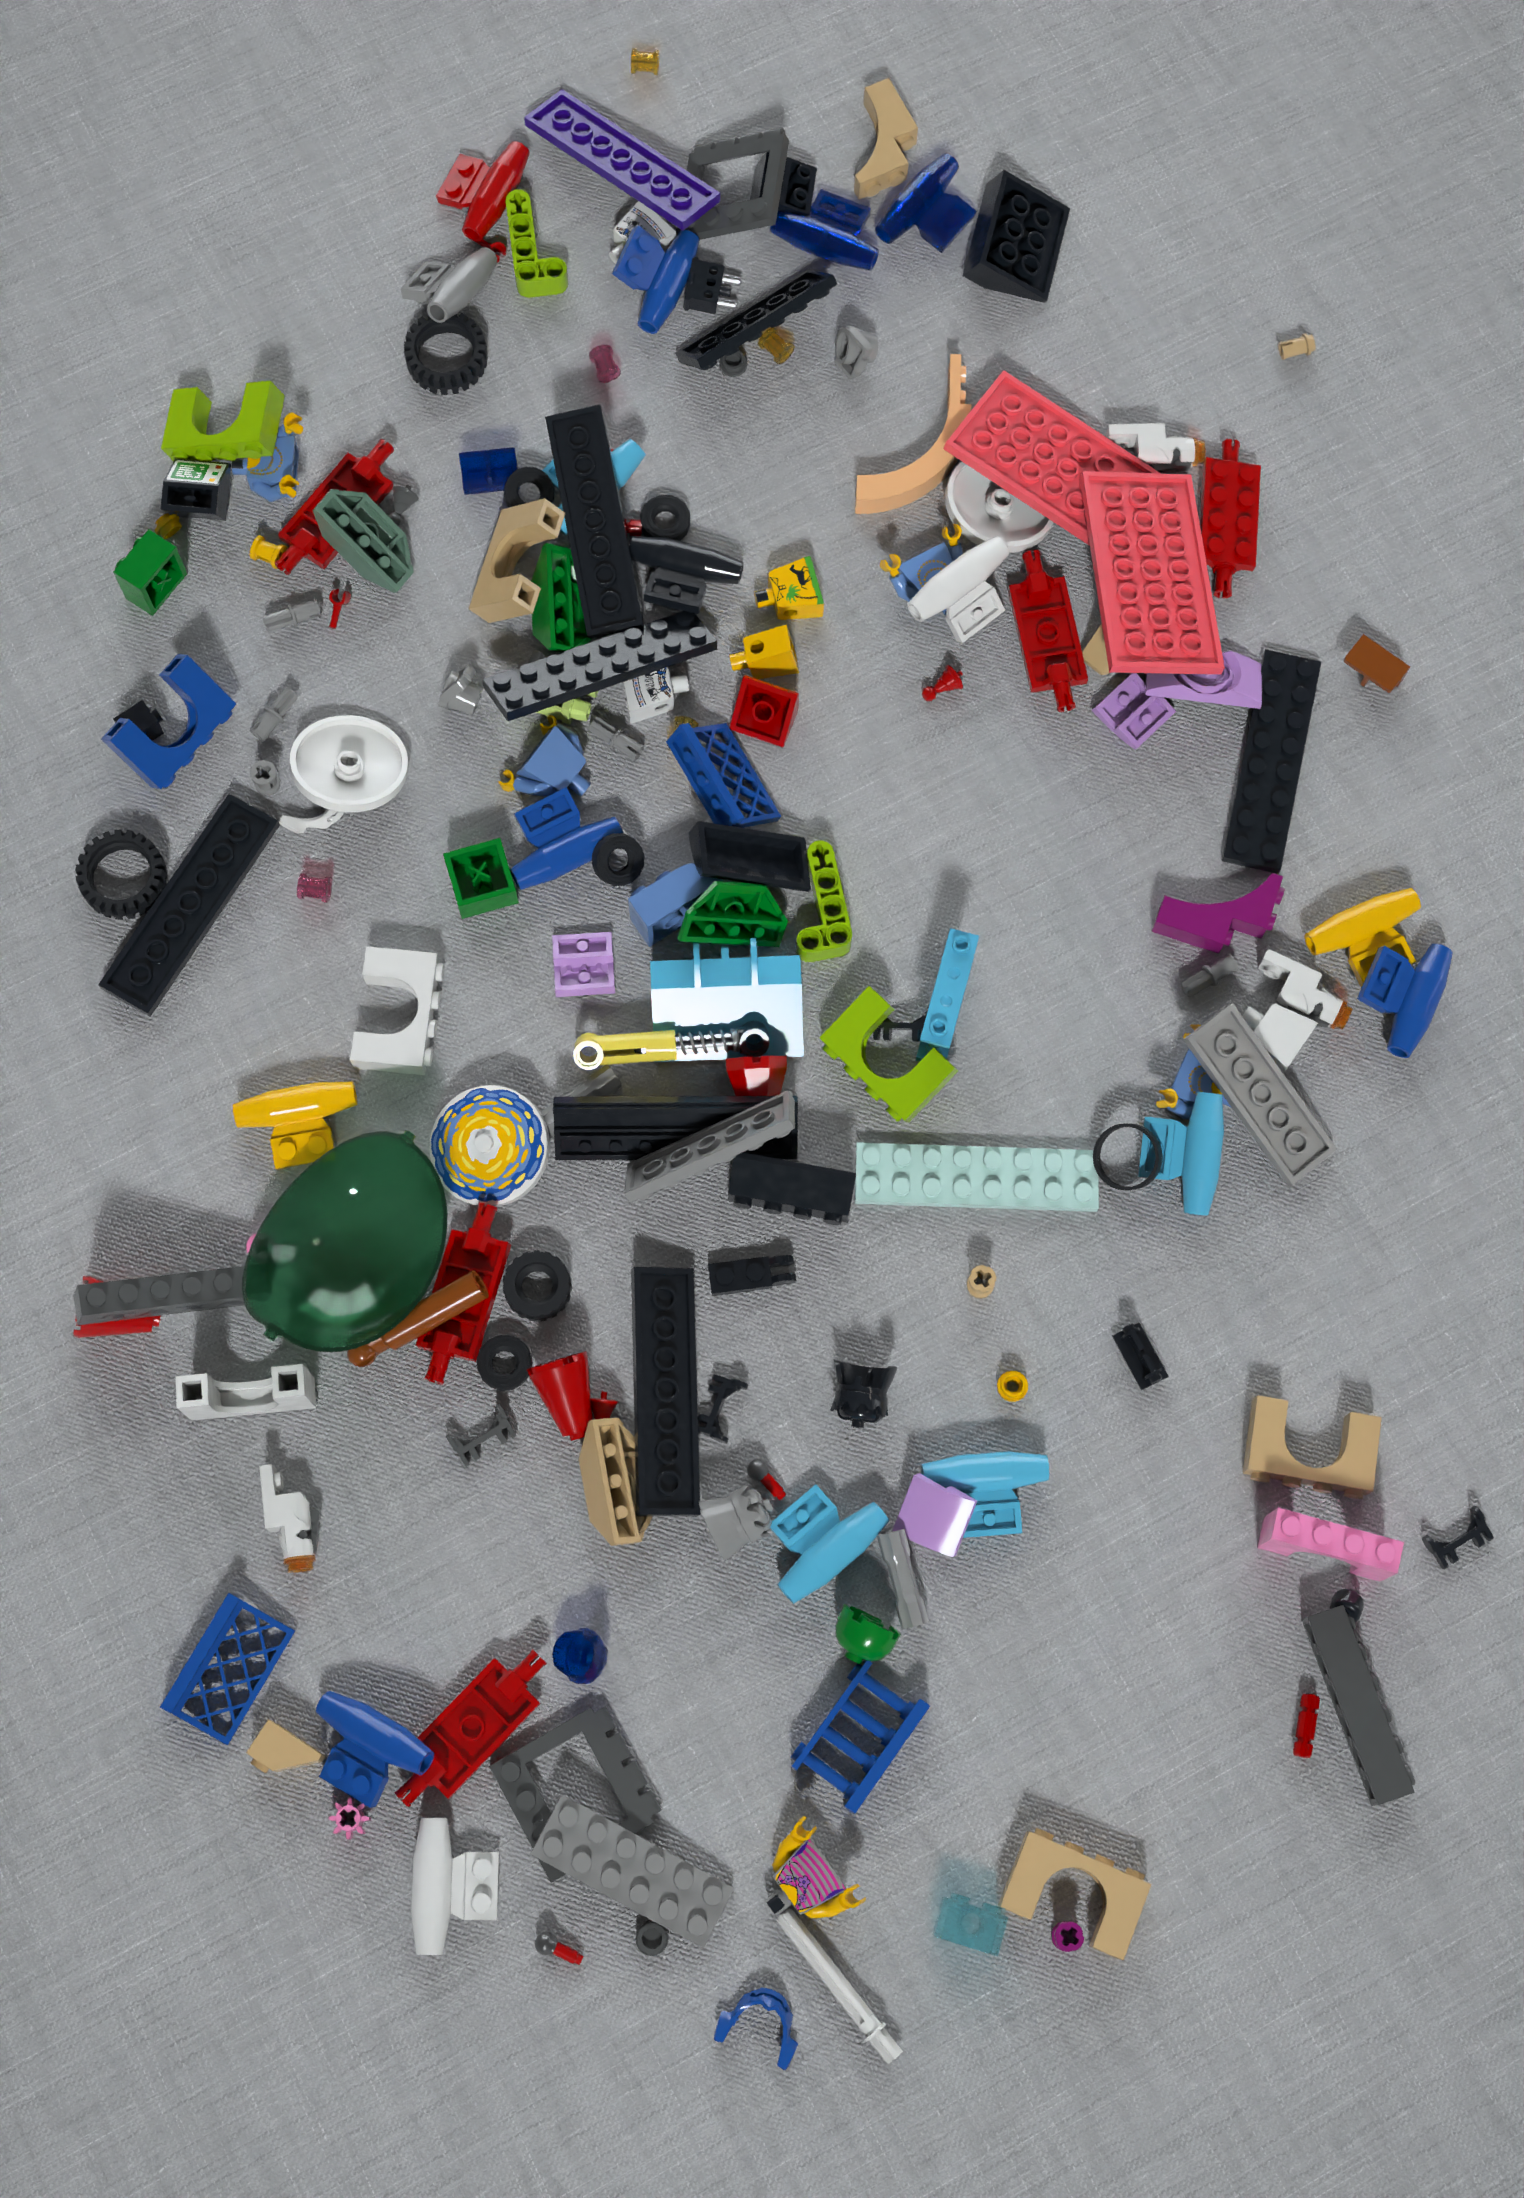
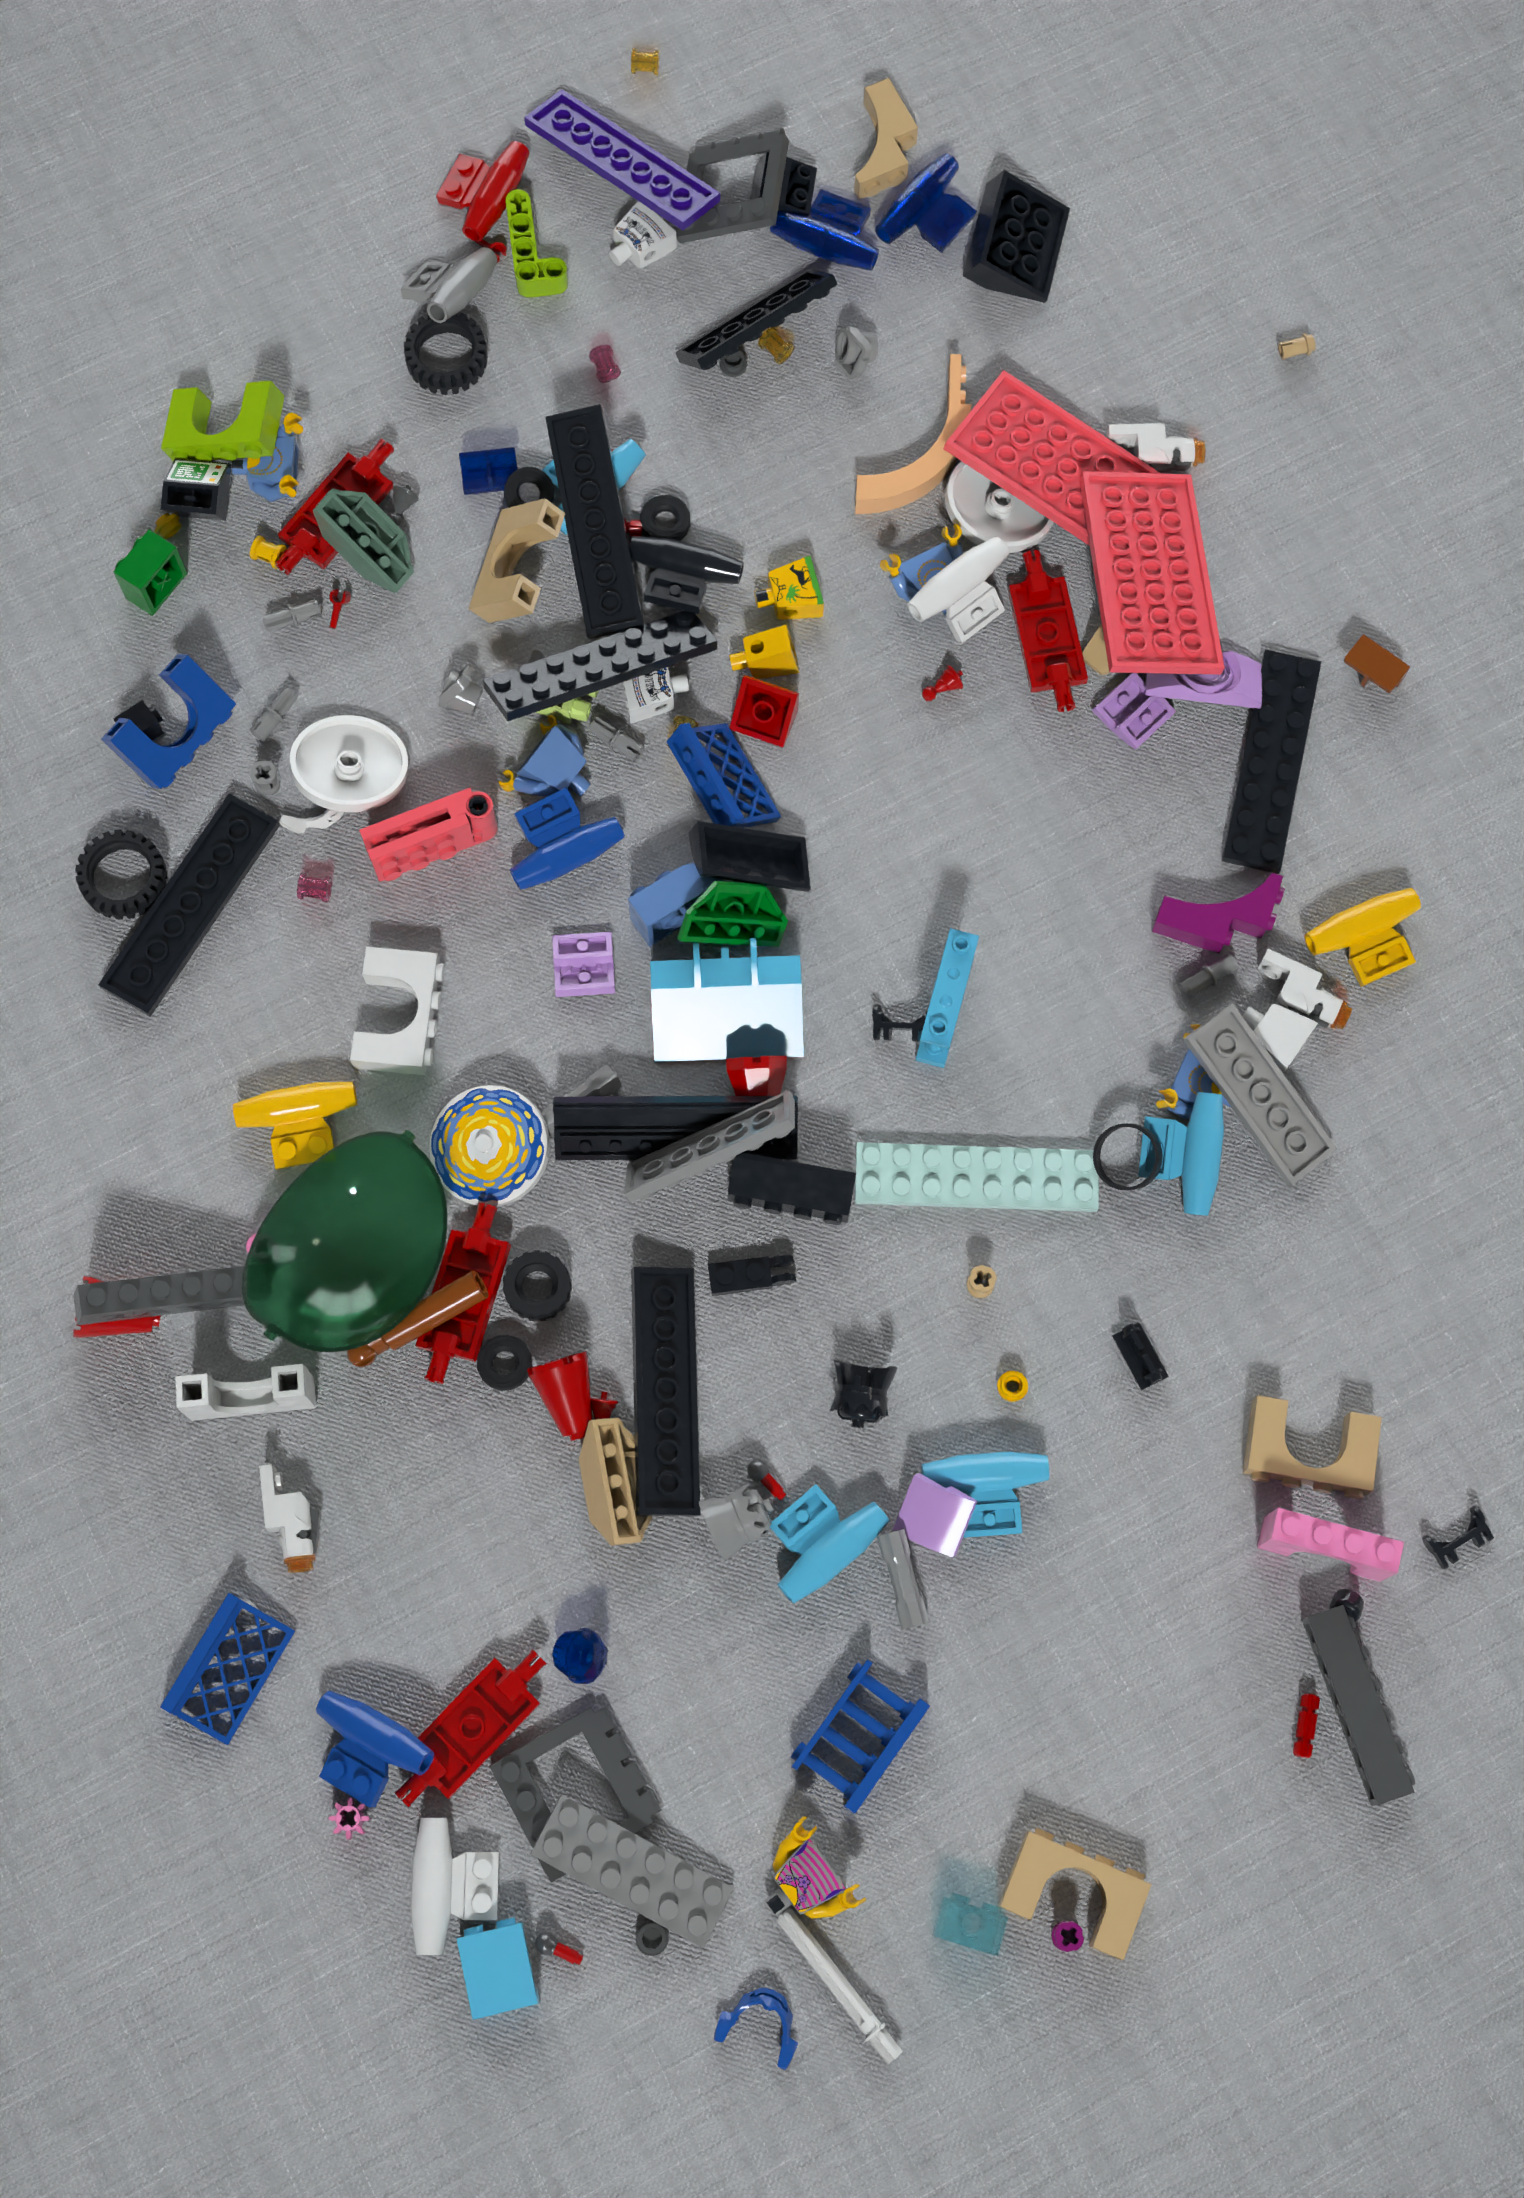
(281, 1750): tan slope -> none
(429, 833): none -> coral hinge
(481, 878): green brick -> none
(497, 1969): none -> medium azure panel
(499, 1424): dark grey piece -> none
(558, 610): green wedge -> none
(601, 856): black tyre -> none
(659, 273): blue plate -> none
(666, 1045): piece -> none
(706, 285): black piece -> none
(727, 1388): black piece -> none
(824, 900): lime beam -> none
(848, 1041): lime arch -> none
(864, 1635): green cylinder -> none
(1229, 515): red plate -> none
(1407, 992): blue plate -> none

